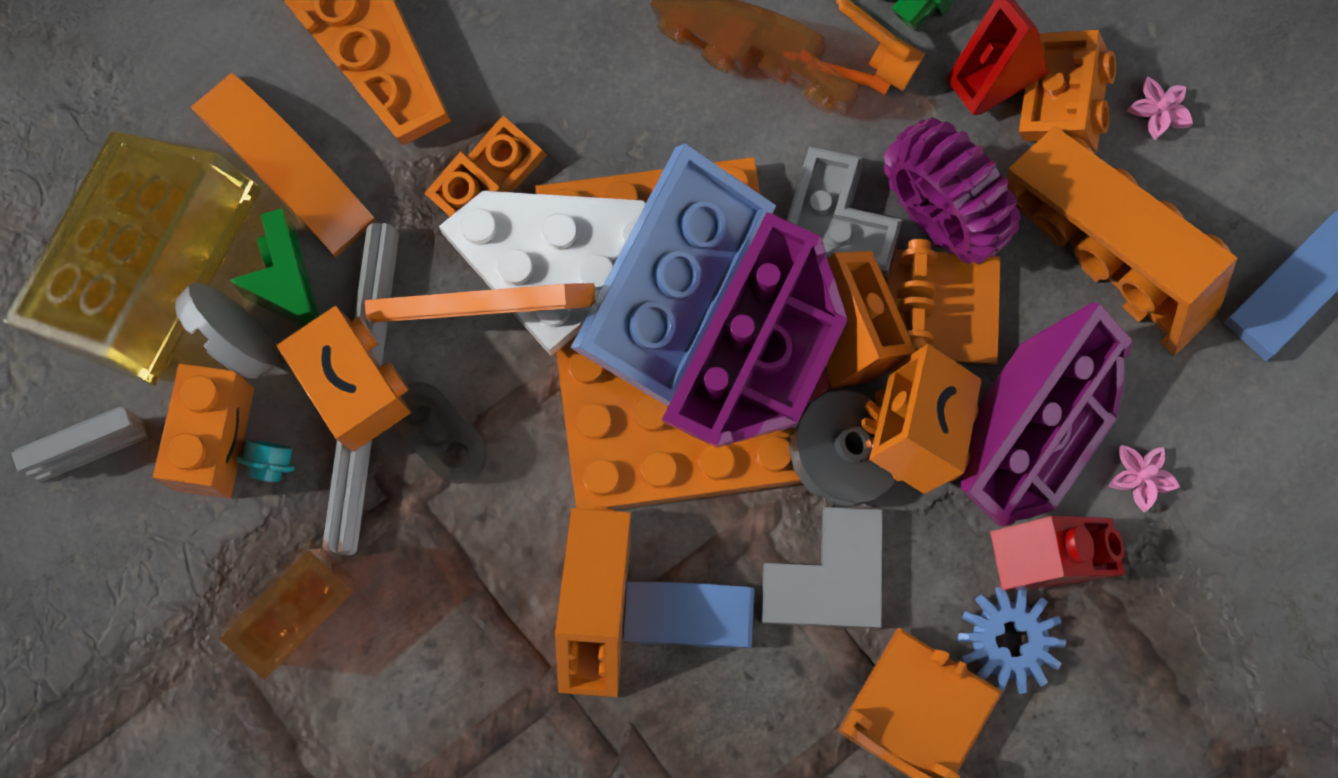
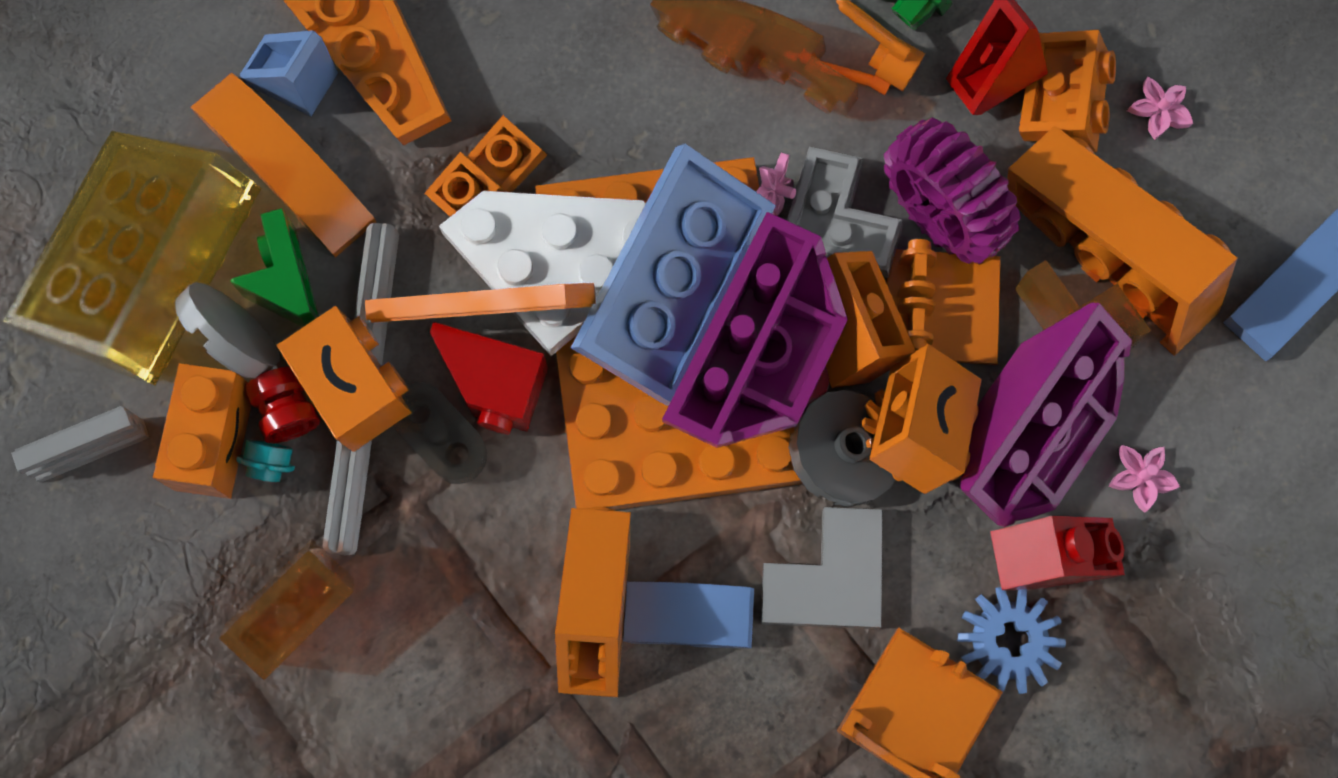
(281, 405): none -> red wheel
(291, 69): none -> medium blue slope
(493, 377): none -> red slope
(776, 185): none -> bright pink plant
(1052, 302): none -> clear orange slope

